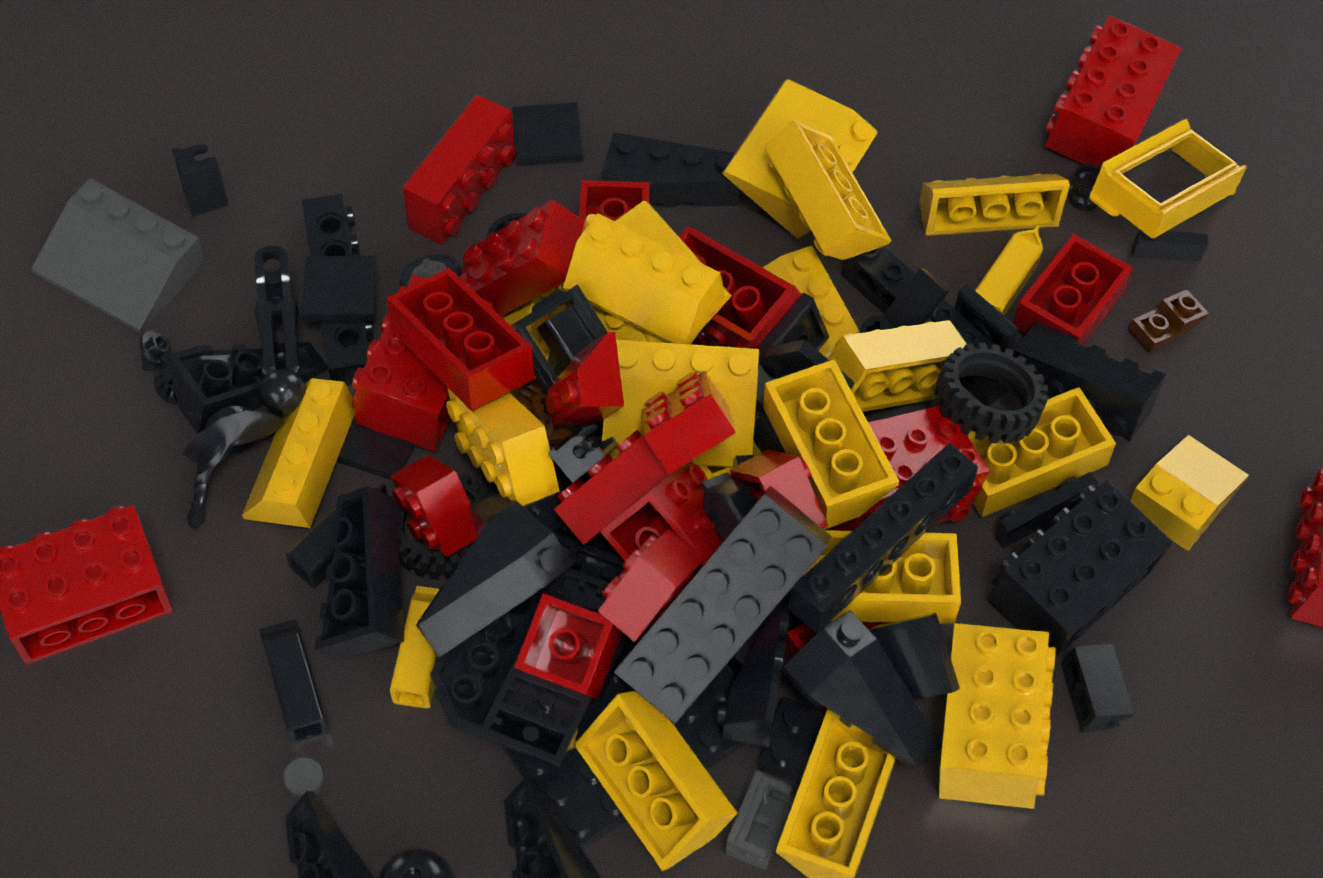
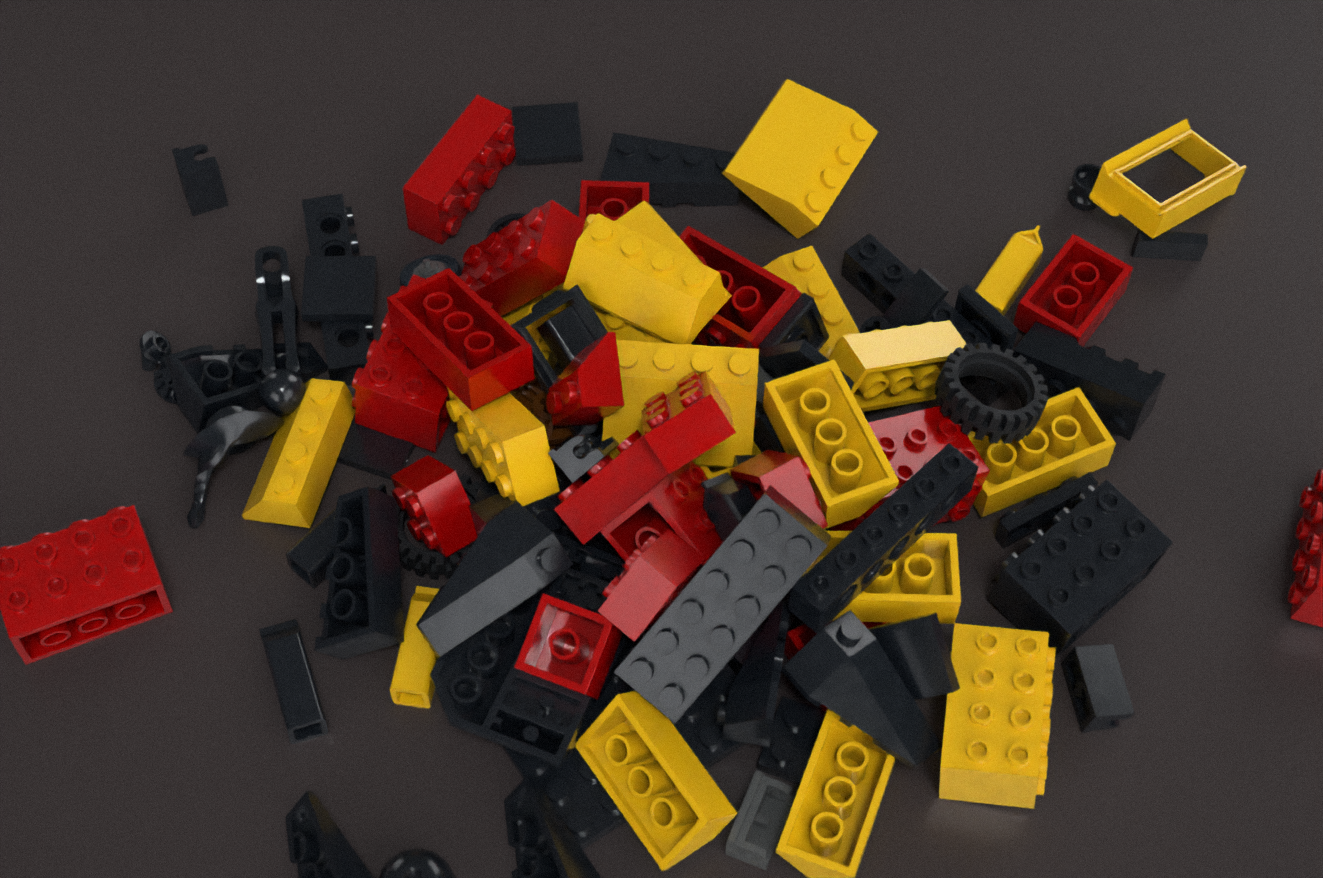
(118, 256): dark grey slope -> none
(302, 776): dark grey tile -> none
(825, 192): yellow slope -> none
(992, 203): yellow slope -> none
(1110, 93): red brick -> none
(1169, 321): reddish brown slope -> none
(1187, 491): yellow slope -> none

